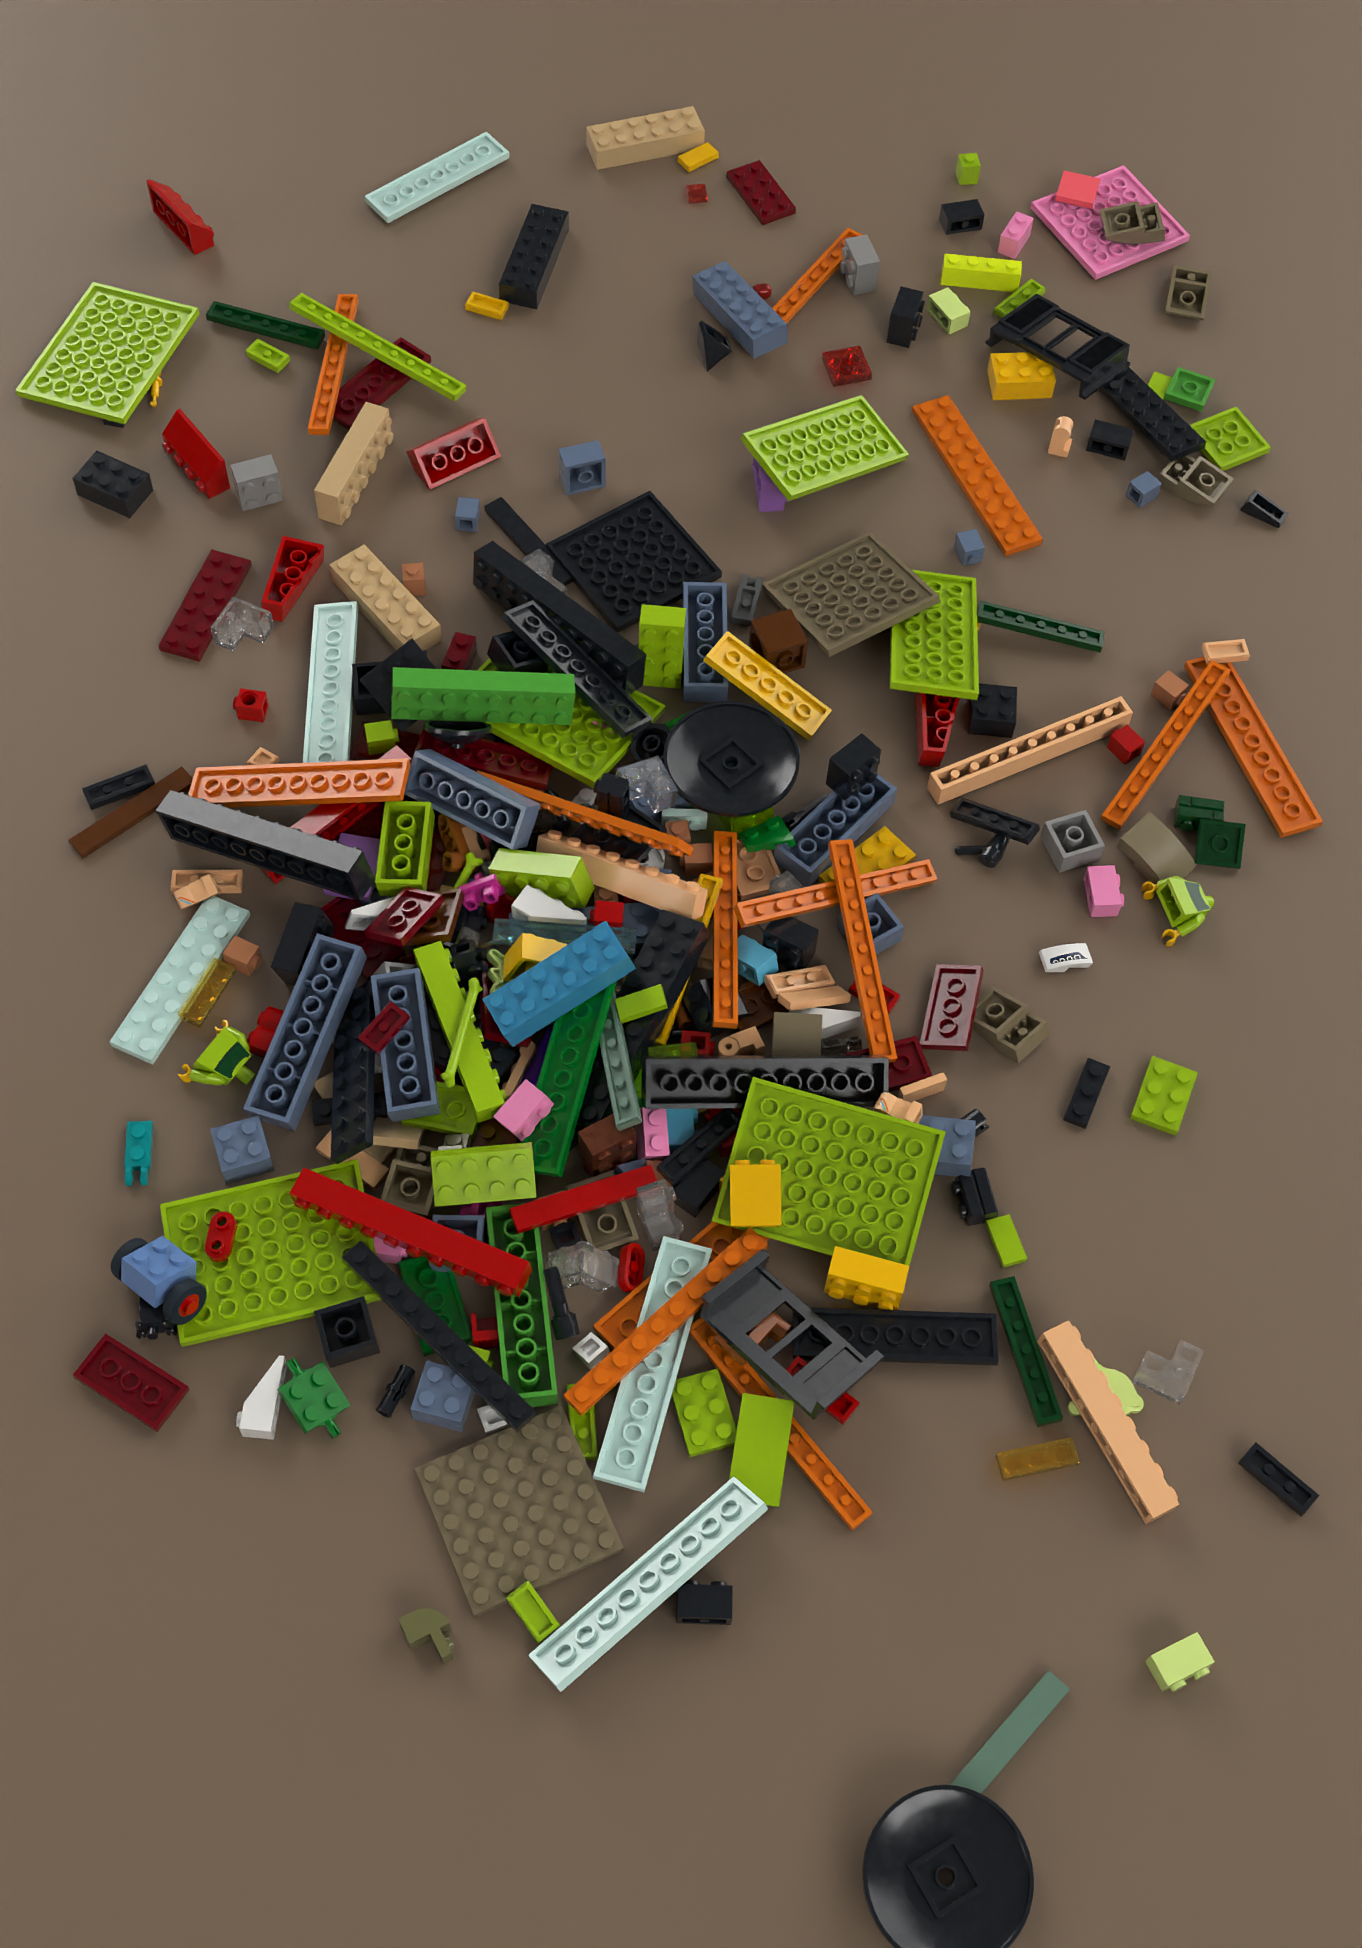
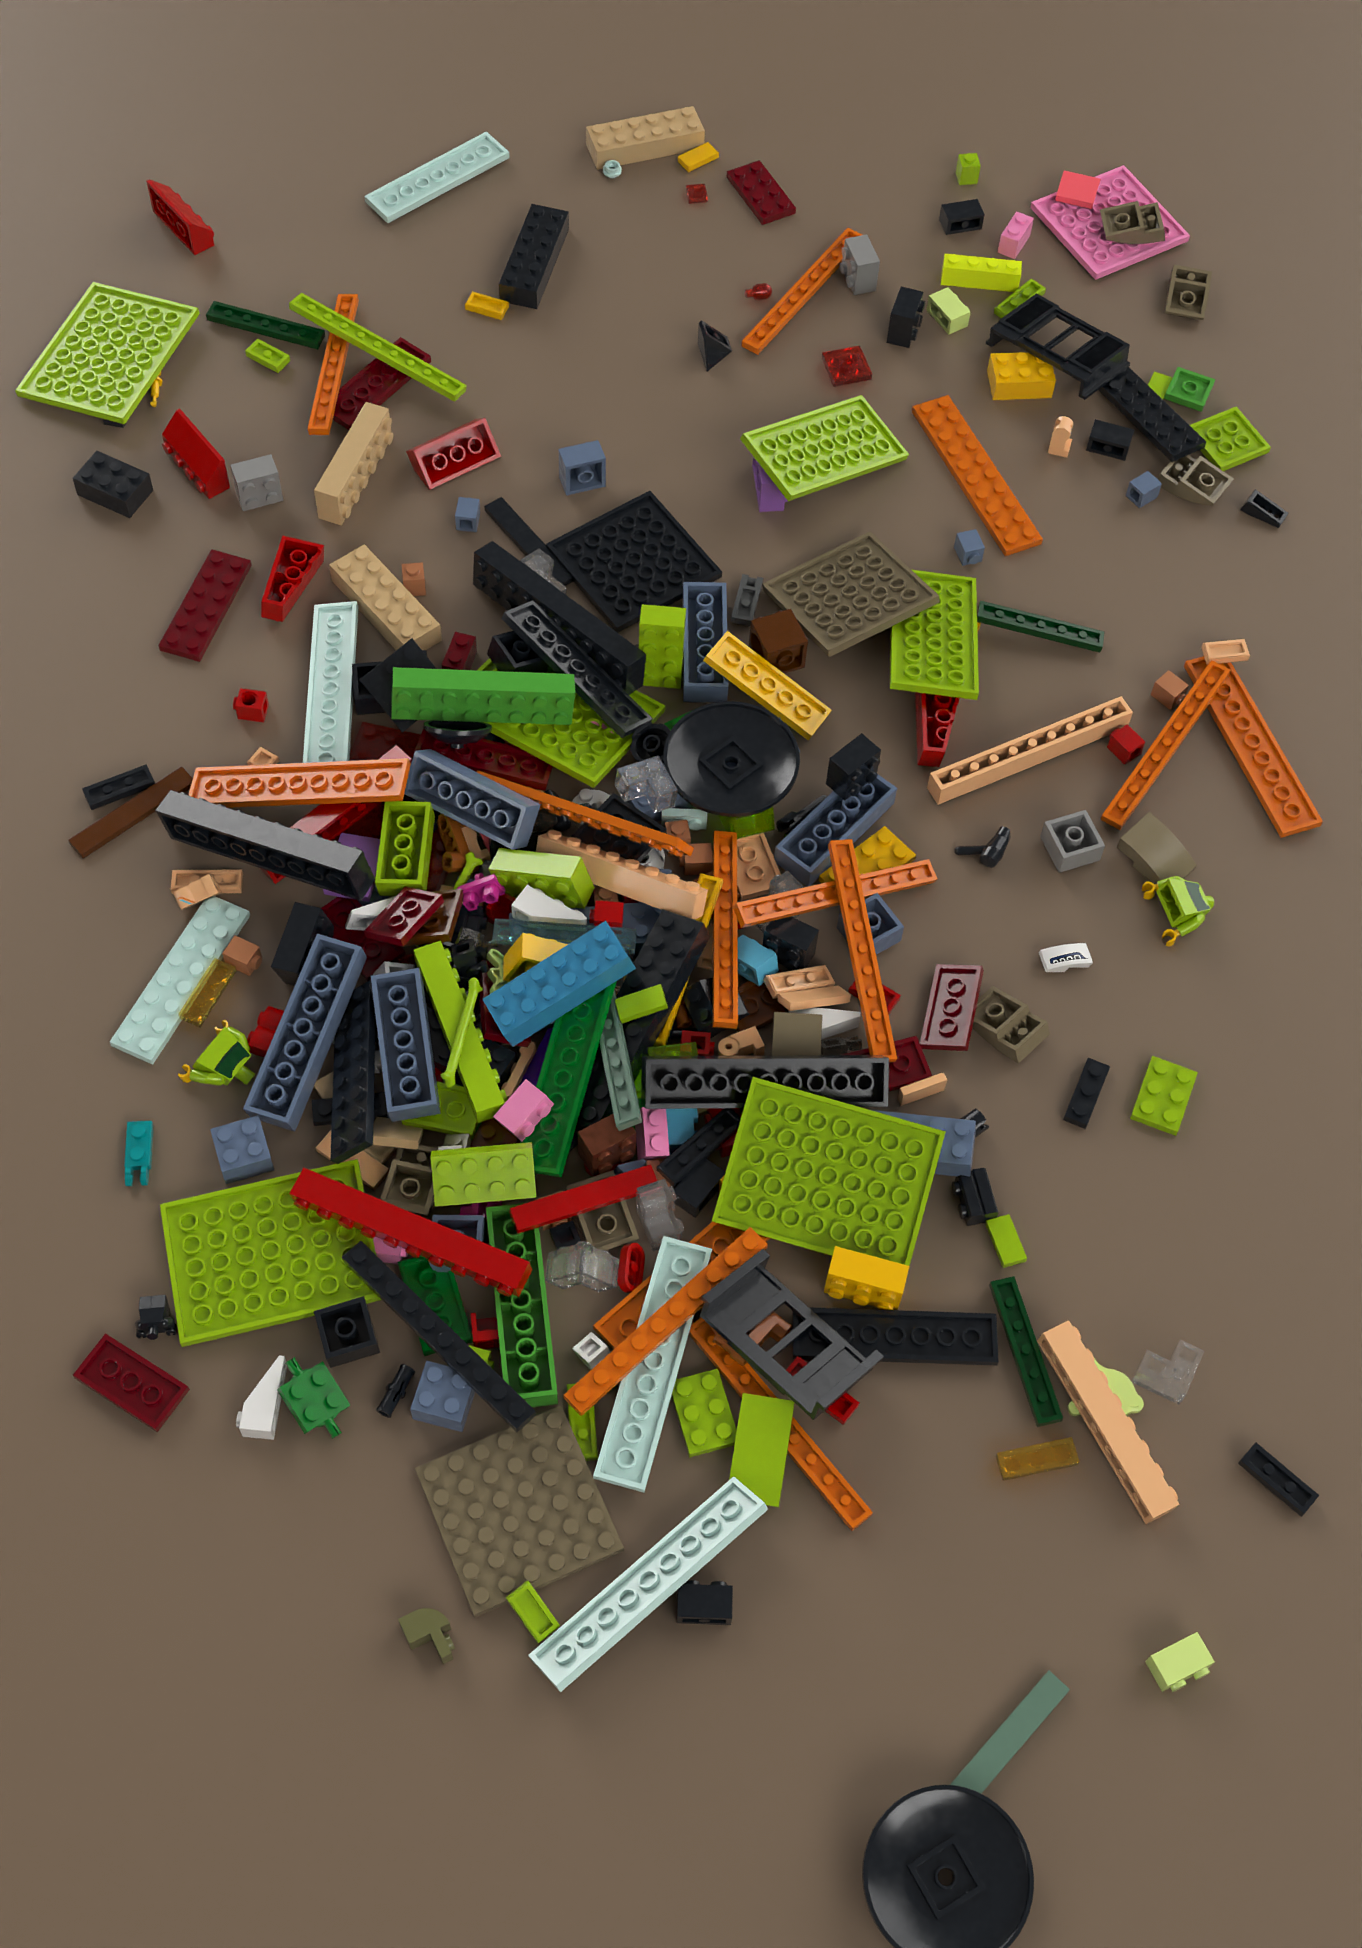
(161, 1275): medium blue brick -> none
(220, 1235): red plate -> none
(241, 620): clear brick -> none
(380, 737): lime brick -> none
(384, 1028): dark red plate -> none
(490, 1420): white tile -> none
(564, 1321): black piece -> none
(612, 169): none -> light aqua plate
(612, 795): black brick -> none
(740, 309): sand blue brick -> none
(755, 1194): yellow brick -> none
(766, 835): green wing -> none
(899, 1108): light nougat leg -> none
(993, 711): black brick -> none
(995, 821): black tile -> none
(1103, 891): bright pink brick -> none
(1191, 809): dark green brick -> none
(1219, 843): dark green tile -> none

